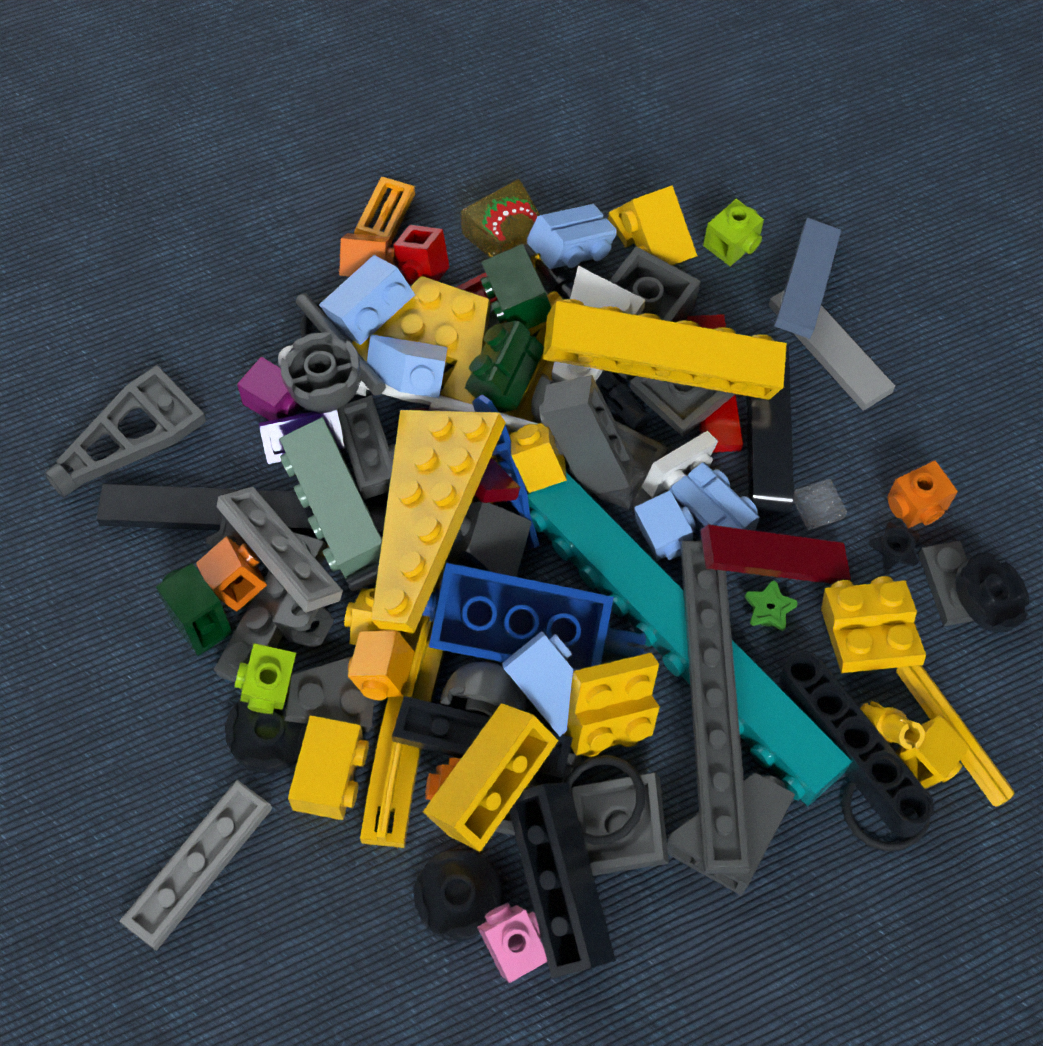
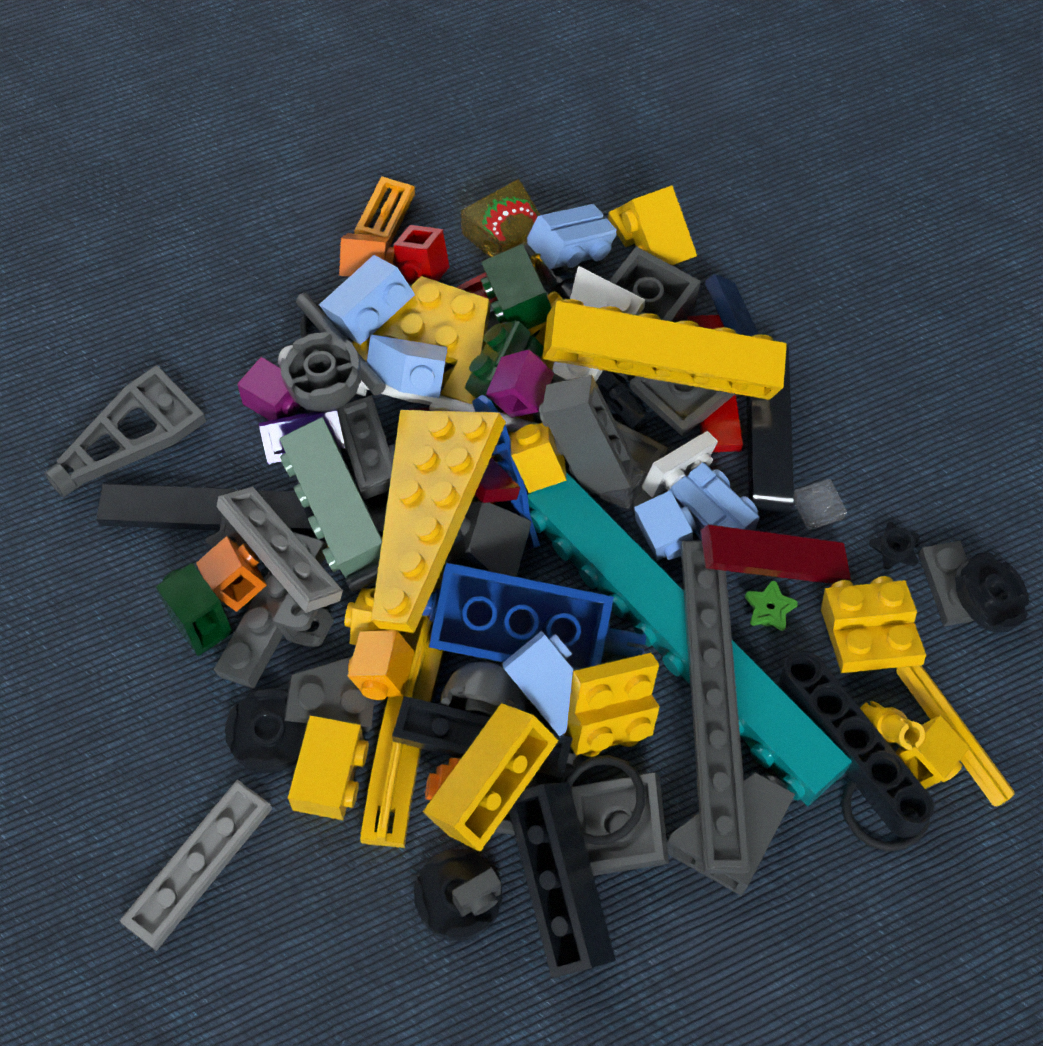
(265, 678): lime brick -> none
(477, 894): none -> dark grey plate
(513, 940): bright pink brick -> none
(520, 383): none -> magenta brick
(730, 305): none -> dark blue tile
(734, 232): lime brick -> none
(808, 278): sand blue tile -> none
(844, 359): light grey tile -> none
(921, 495): orange brick -> none

